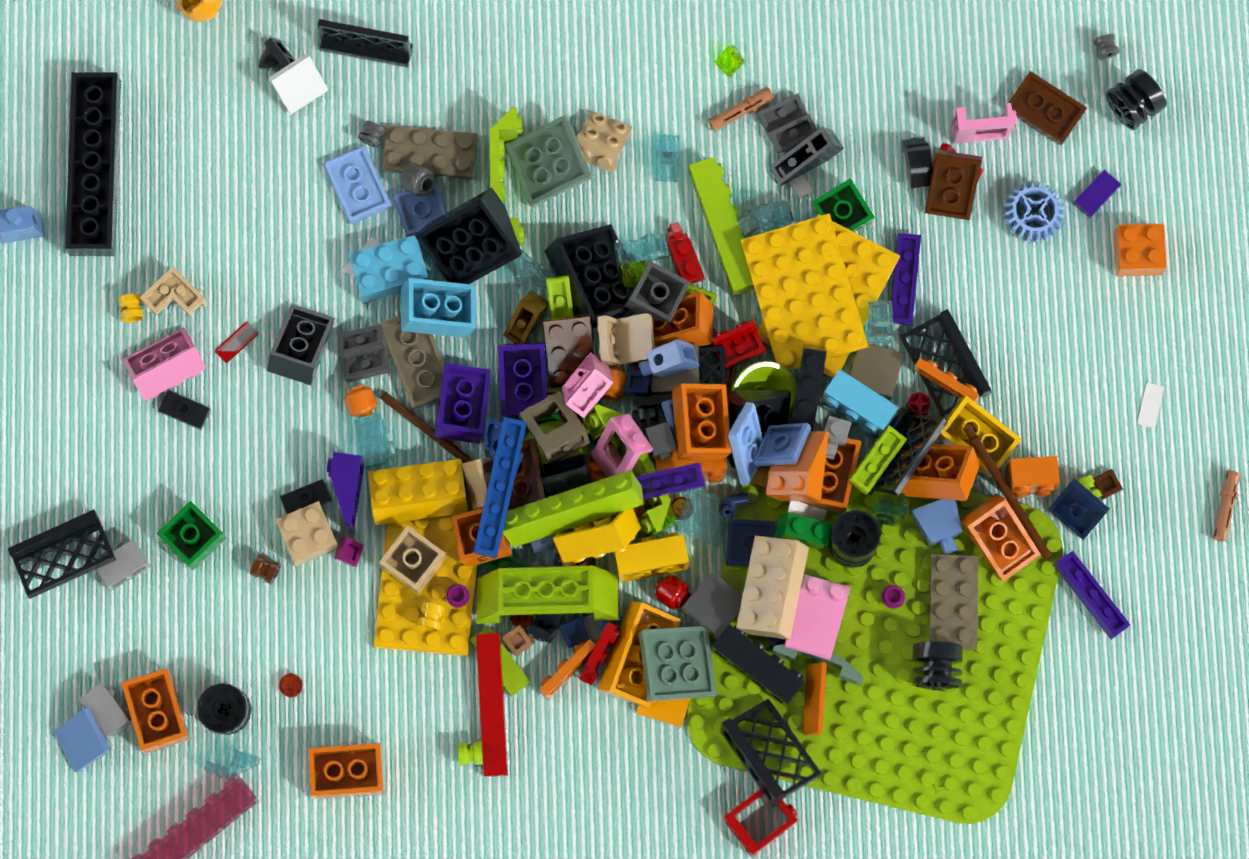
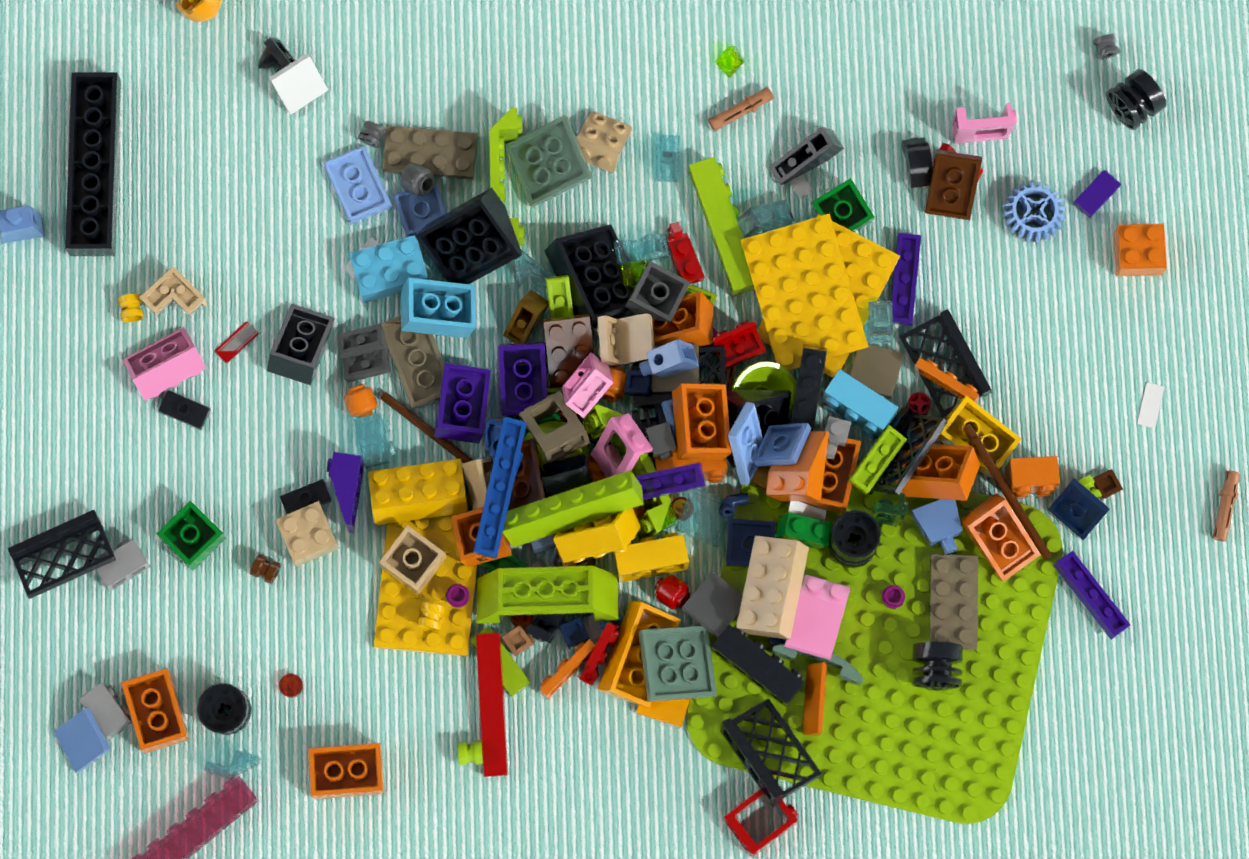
(348, 551): magenta plate -> none
(365, 43): black fence -> none
(787, 123): dark grey slope -> none
(1046, 108): reddish brown plate -> none

